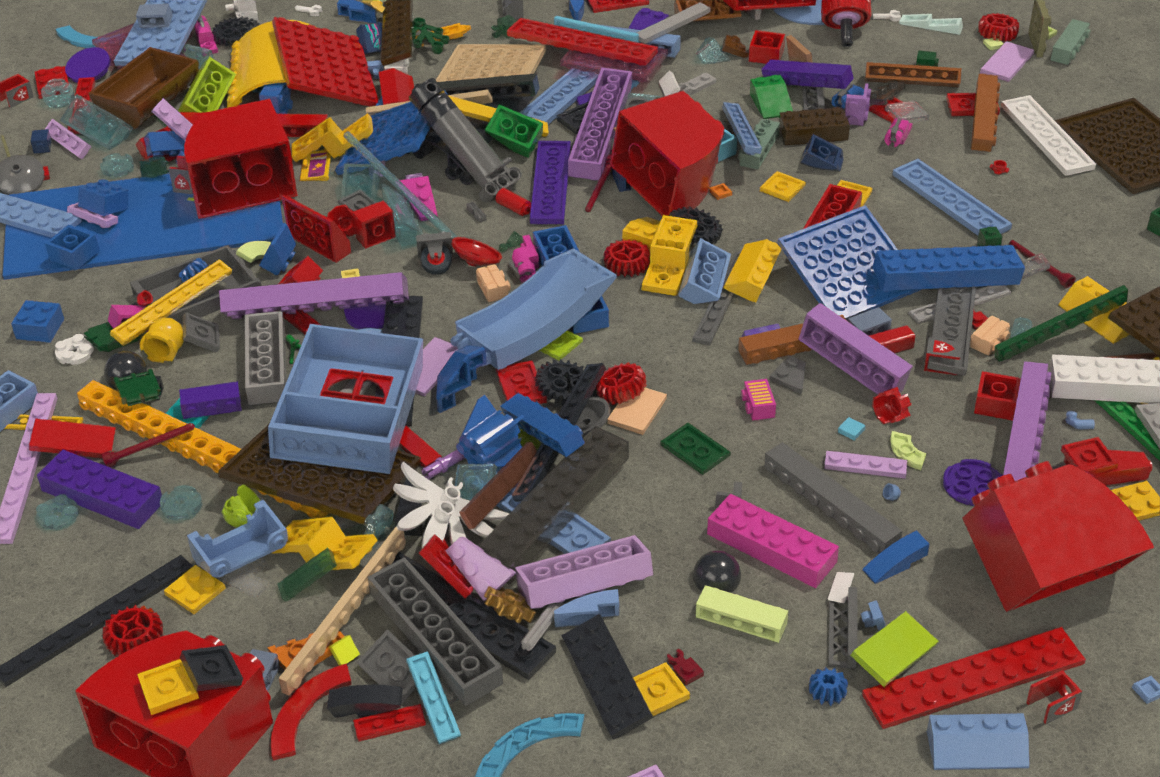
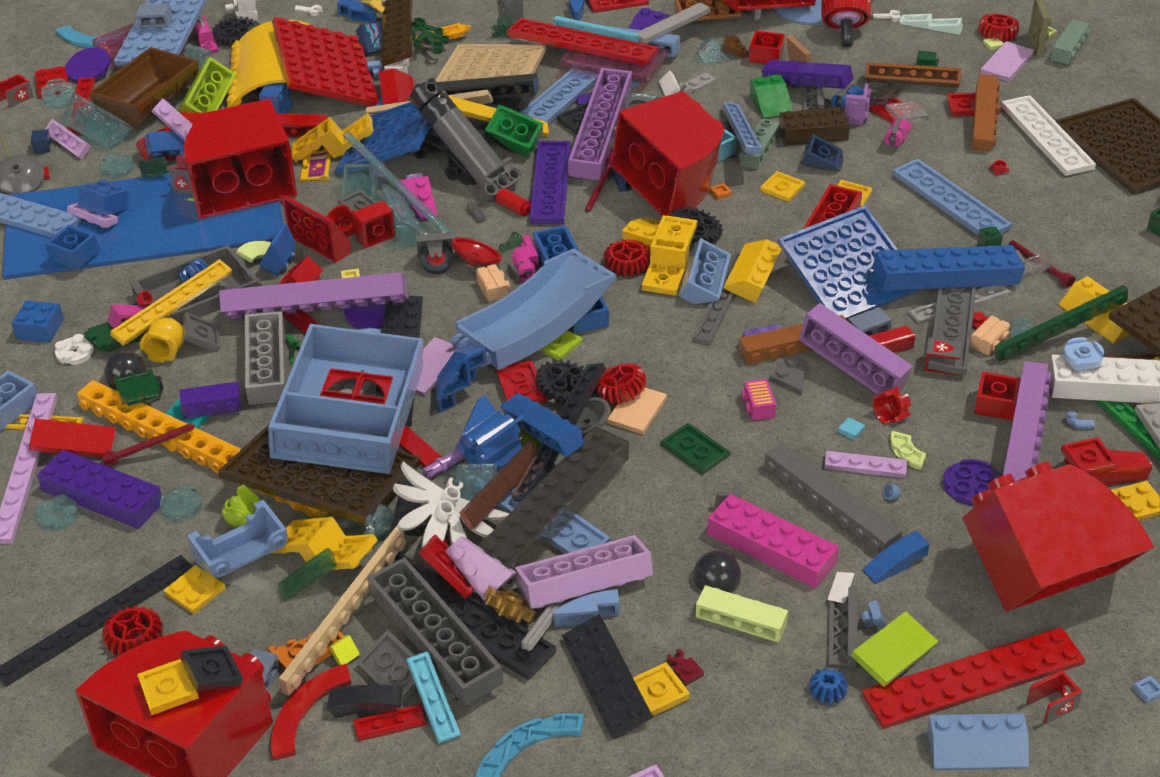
(1091, 356): none -> light blue plate

